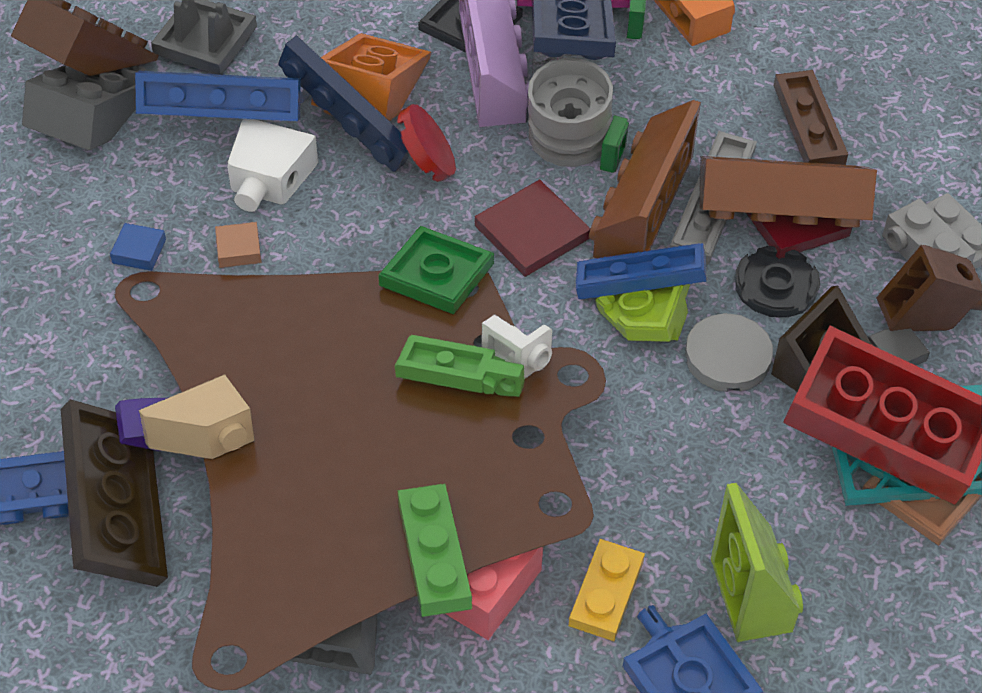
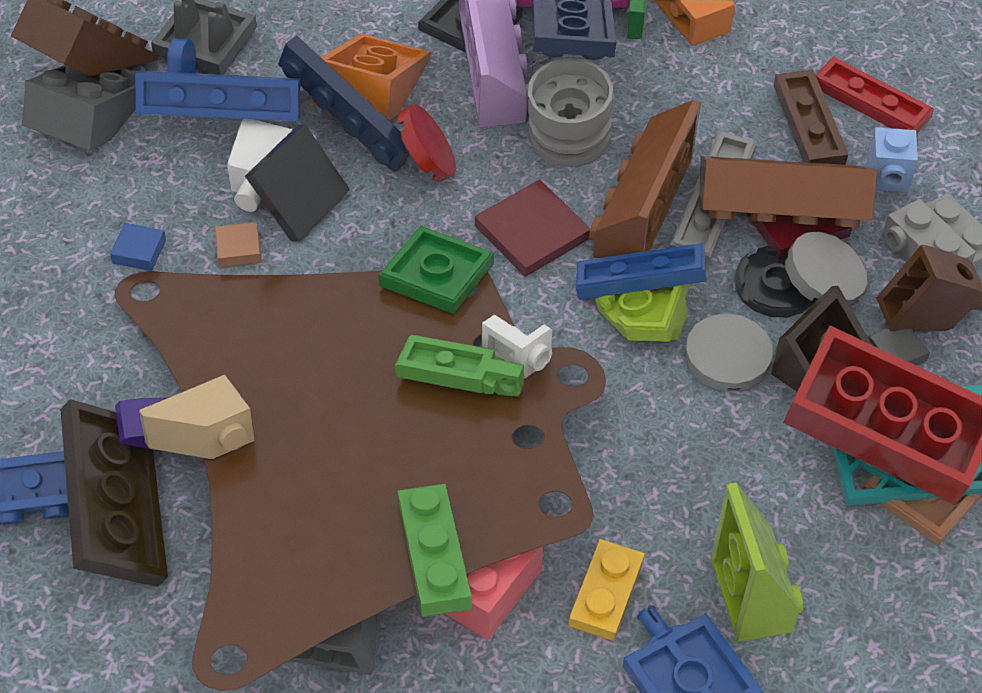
(181, 56): none -> blue tile
(297, 183): none -> black tile
(614, 144): green tile -> none
(825, 261): none -> light grey tile
(872, 96): none -> red tile
(894, 157): none -> light blue brick

